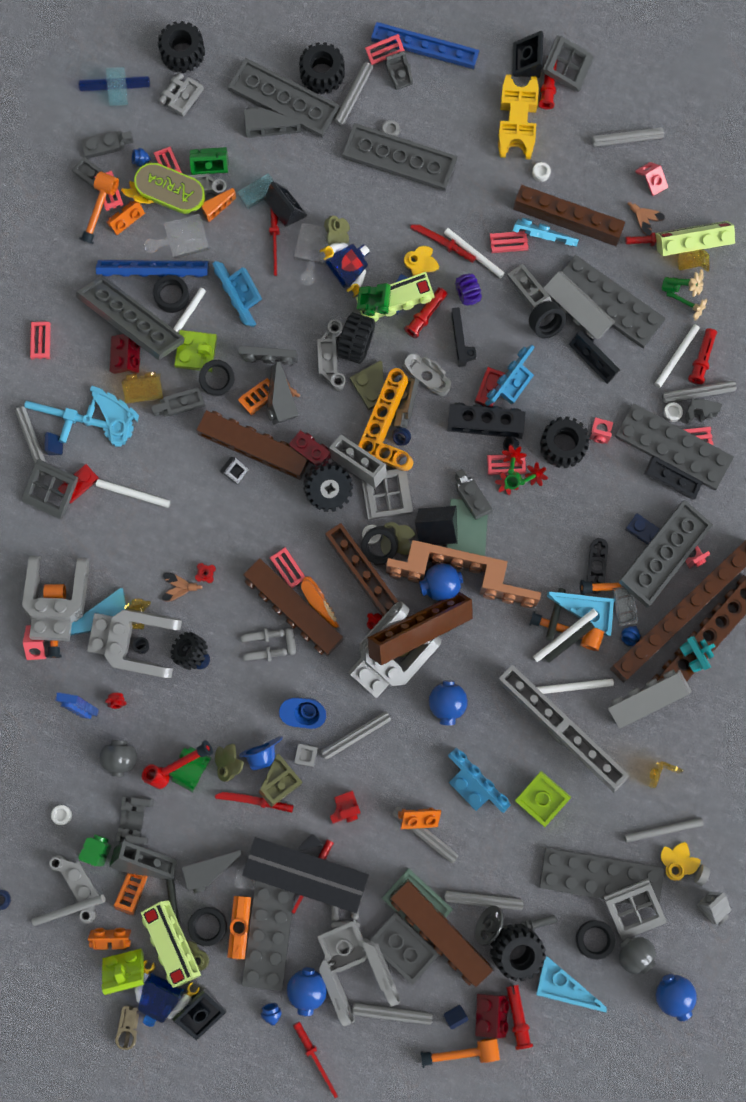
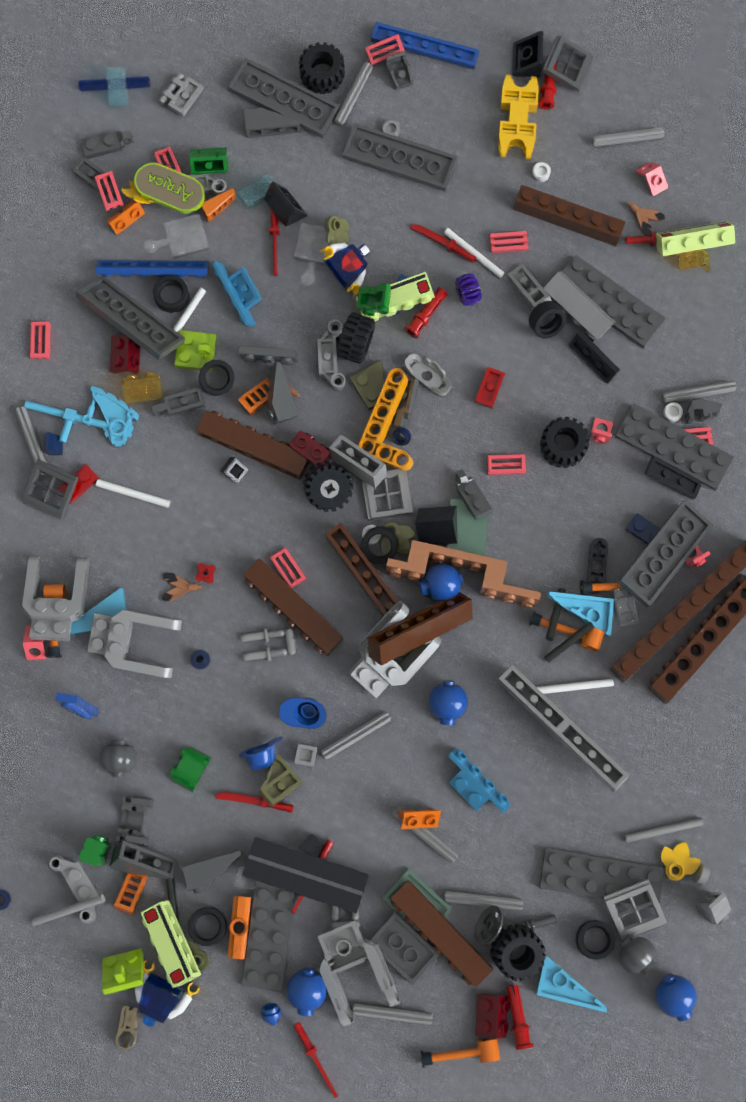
(61, 815): white tile -> none
(100, 937): orange hinge -> none
(106, 185): orange piece -> none
(115, 700): red plate -> none
(139, 605): clear yellow bracket -> none
(139, 643): black hinge -> none
(140, 157): blue plate -> none
(159, 777): red piece -> none
(178, 34): black tyre -> none
(196, 653): black tyre -> none
(199, 1014): black slope -> none
(227, 763): olive plate -> none
(317, 601): orange animal -> none
(346, 808): red brick -> none
(373, 619): red plate -> none
(424, 261): yellow plate -> none
(455, 1017): dark blue slope -> none
(457, 423): black brick -> none
(464, 353): black hinge -> none
(510, 441): black hinge -> none
(513, 478): red plant -> none
(514, 381): dark azure bracket -> none
(543, 231): medium azure wing -> none
(543, 798): lime hinge -> none
(565, 635): white bar -> none
(630, 635): blue plate -> none
(649, 699): light grey brick -> none
(656, 772): clear yellow bracket -> none
(677, 355): white bar -> none
(695, 284): plant -> none
(701, 364): red pin -> none
(701, 661): teal hips -> none

